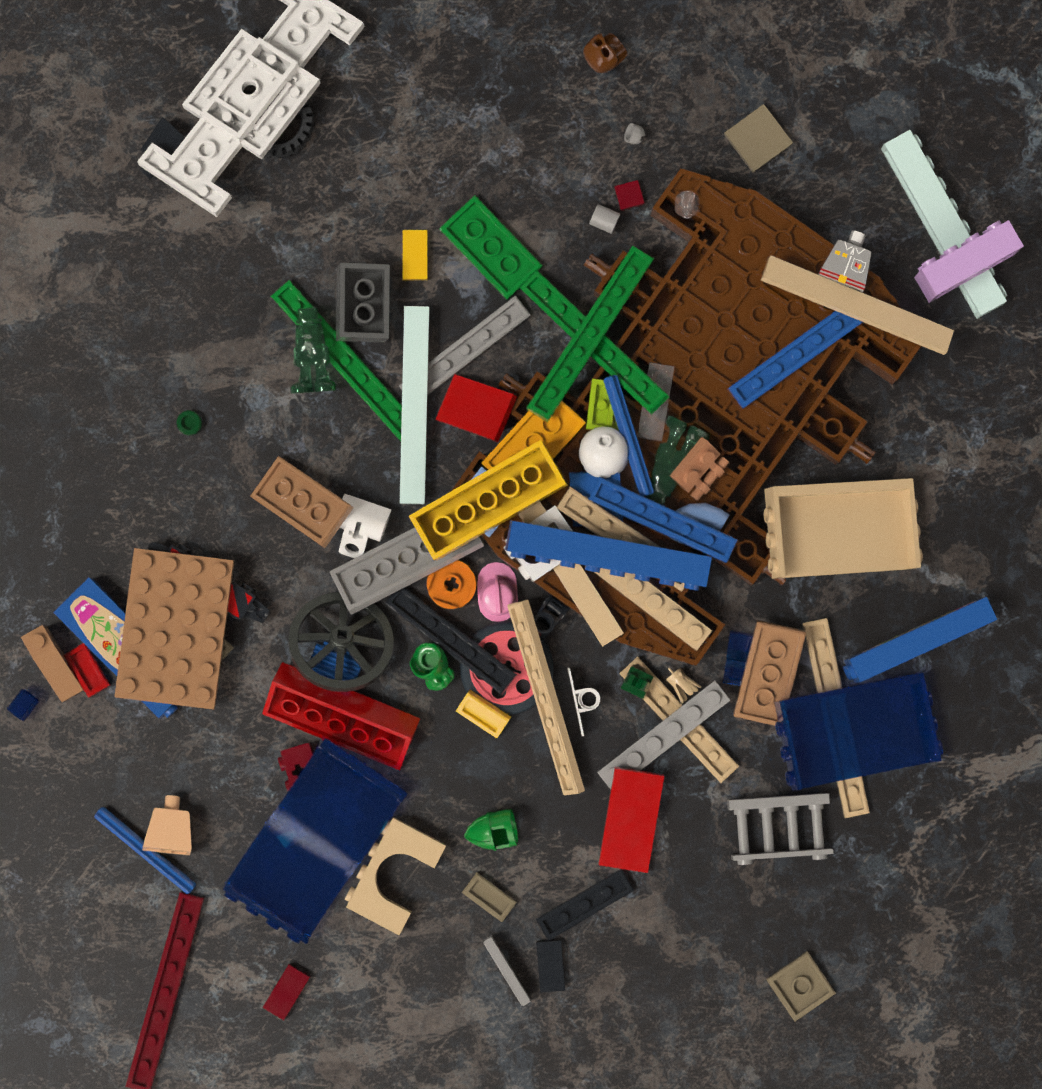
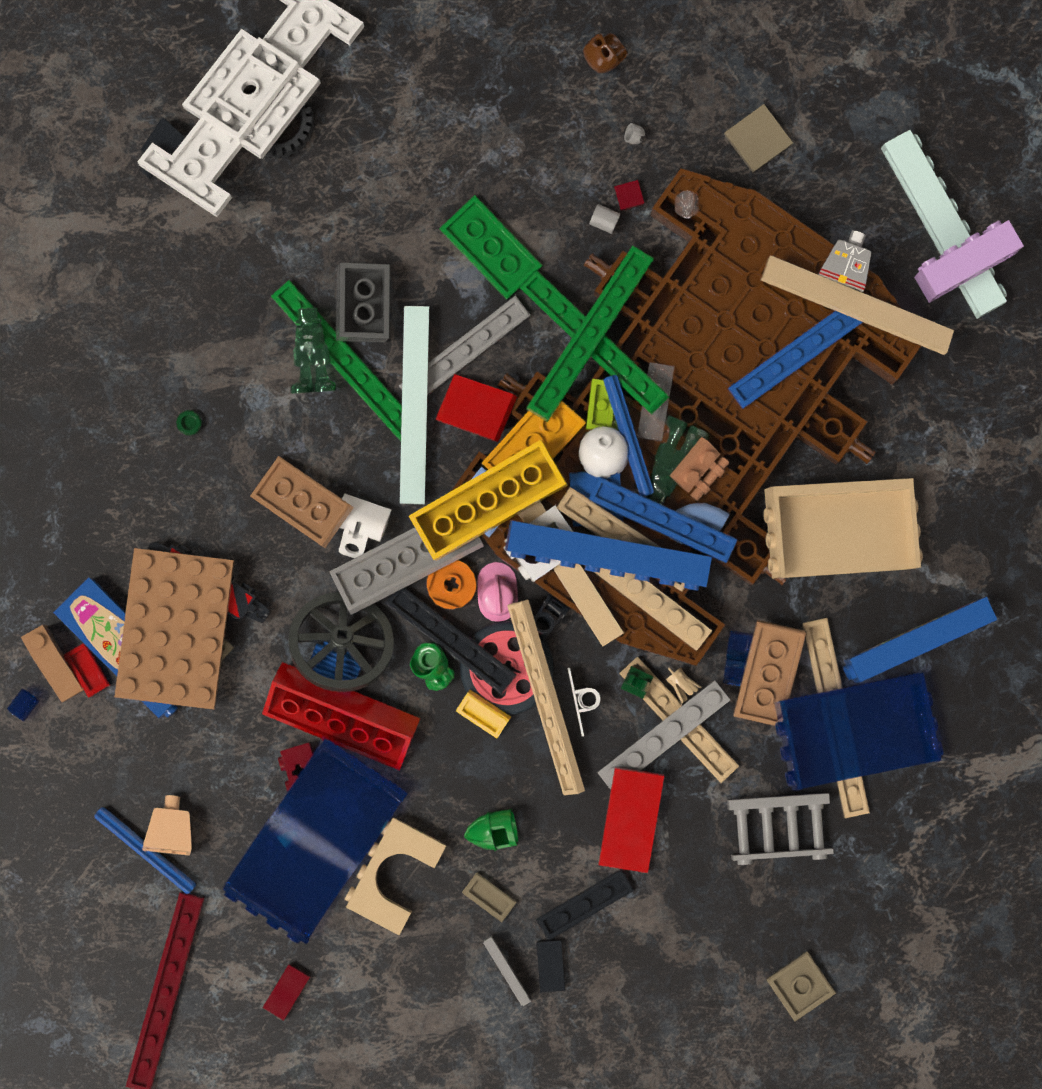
(415, 255): yellow tile -> none

